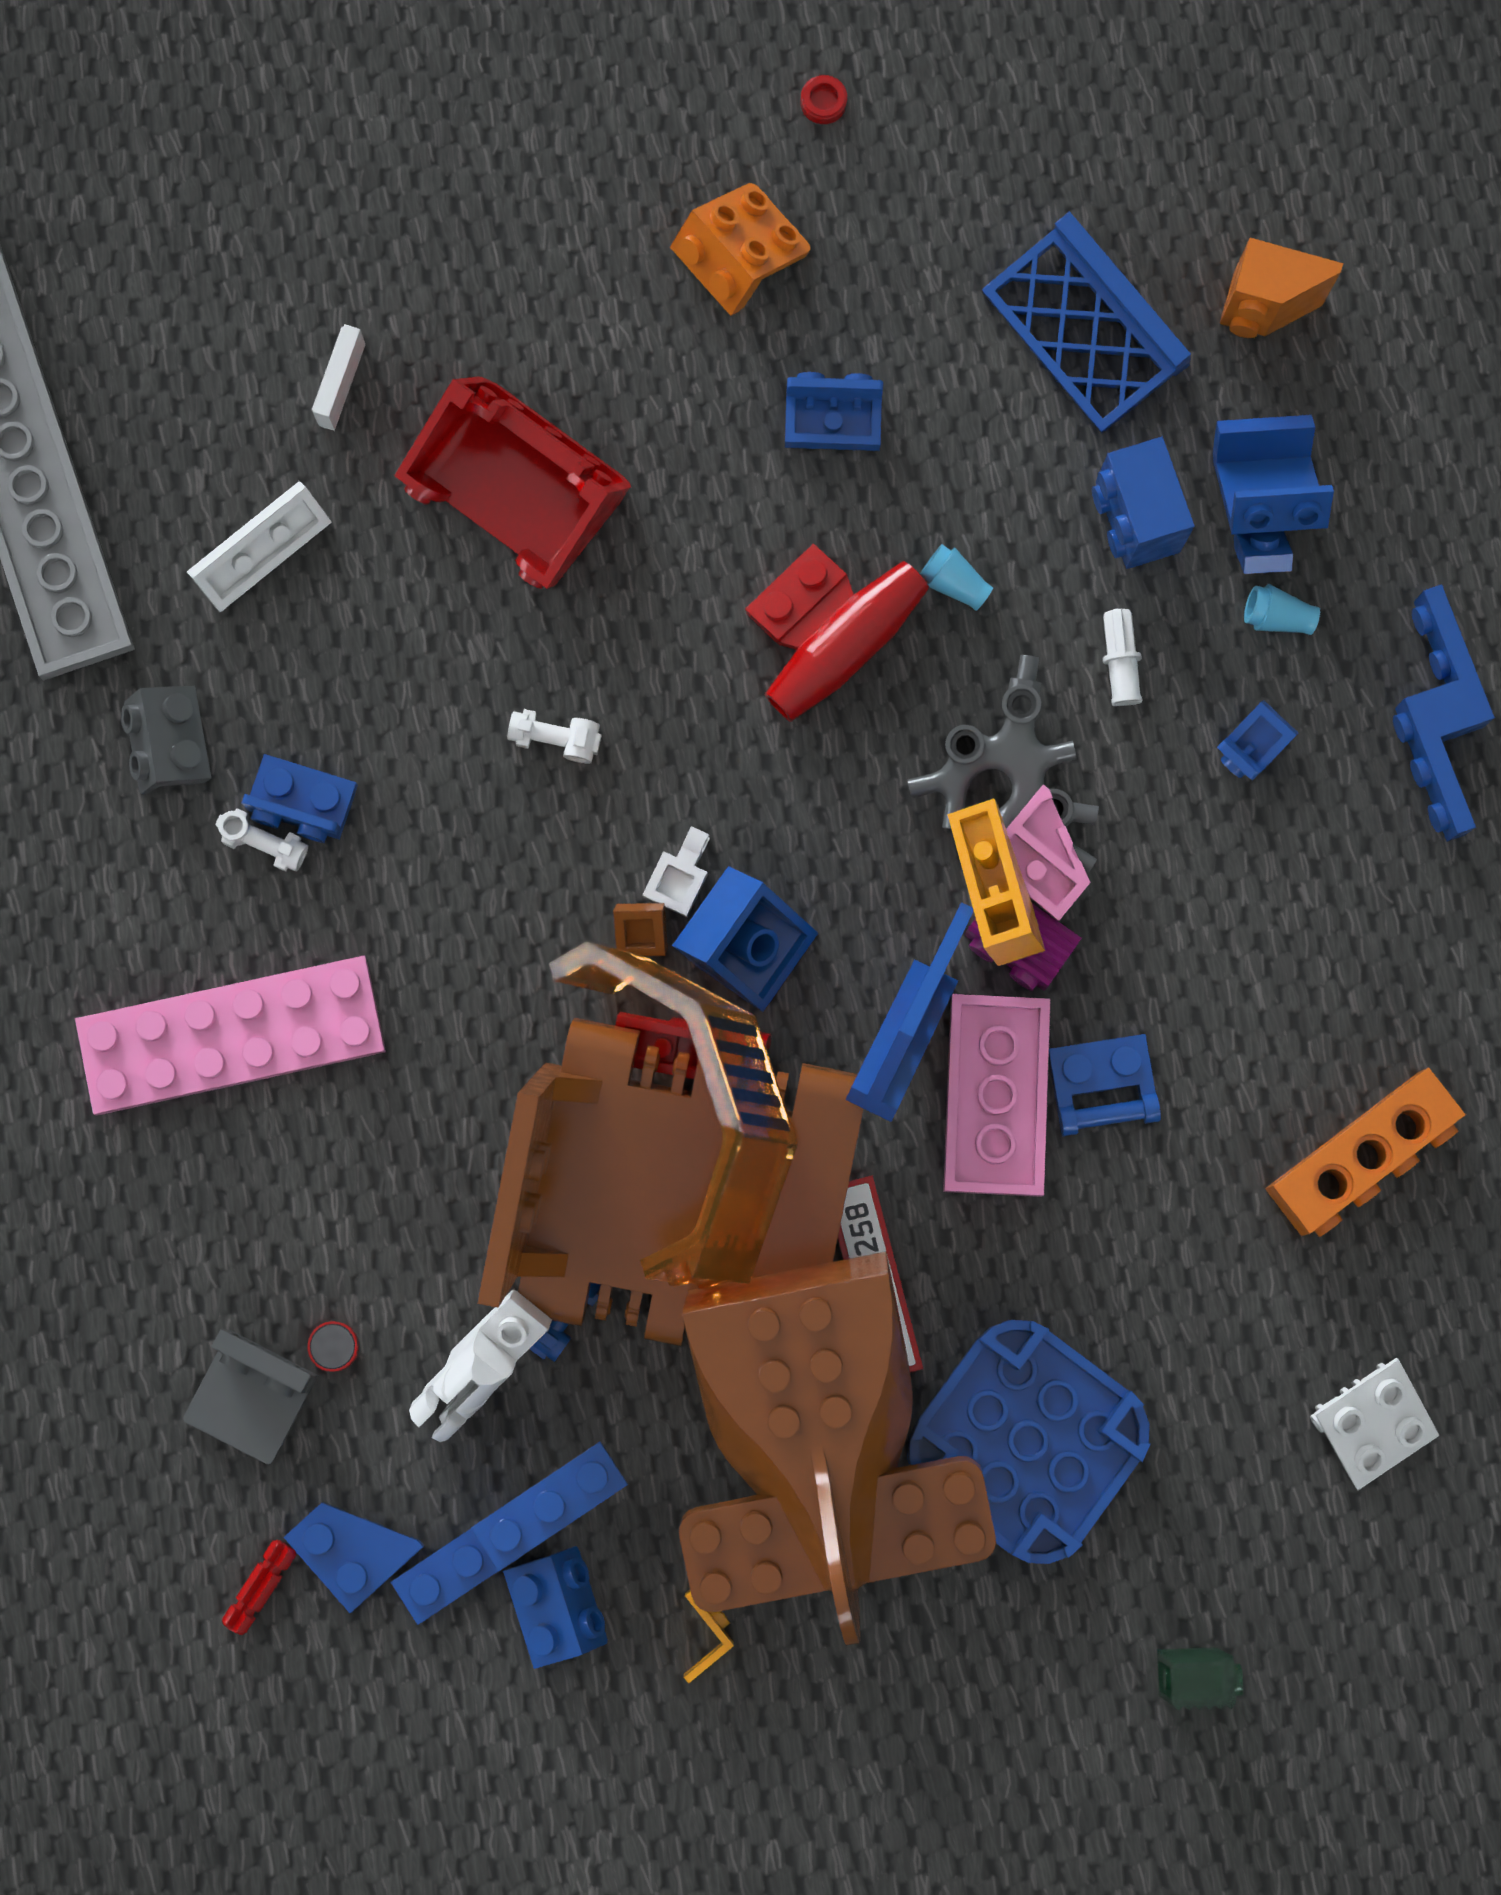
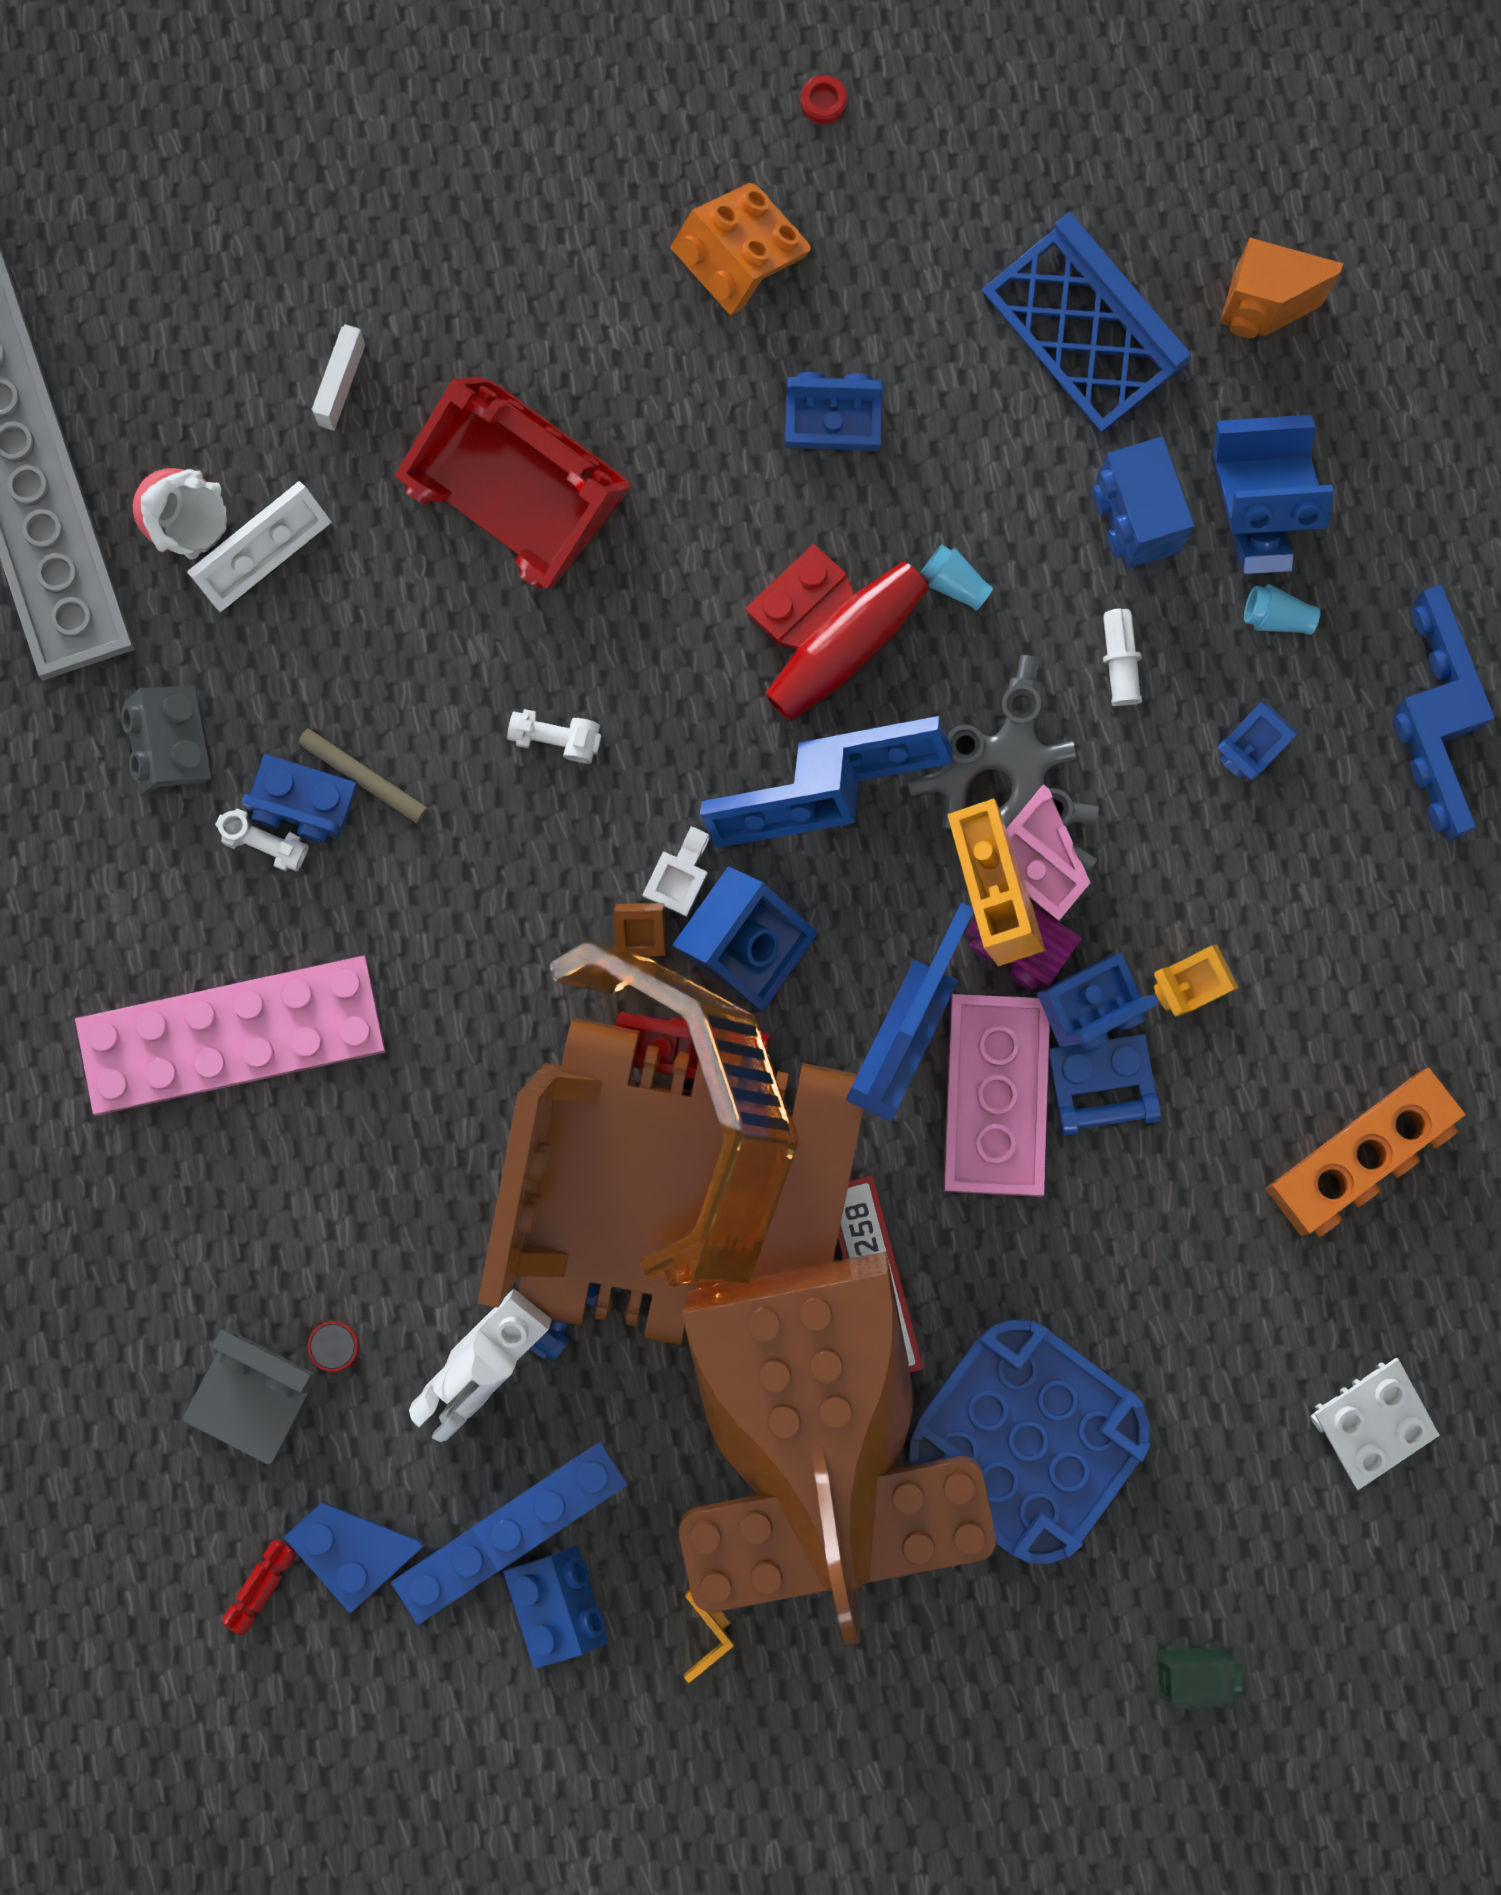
(180, 511): none -> white hair
(362, 775): none -> dark tan bar
(826, 782): none -> blue bracket
(1095, 1002): none -> blue bracket
(1194, 981): none -> light orange bracket

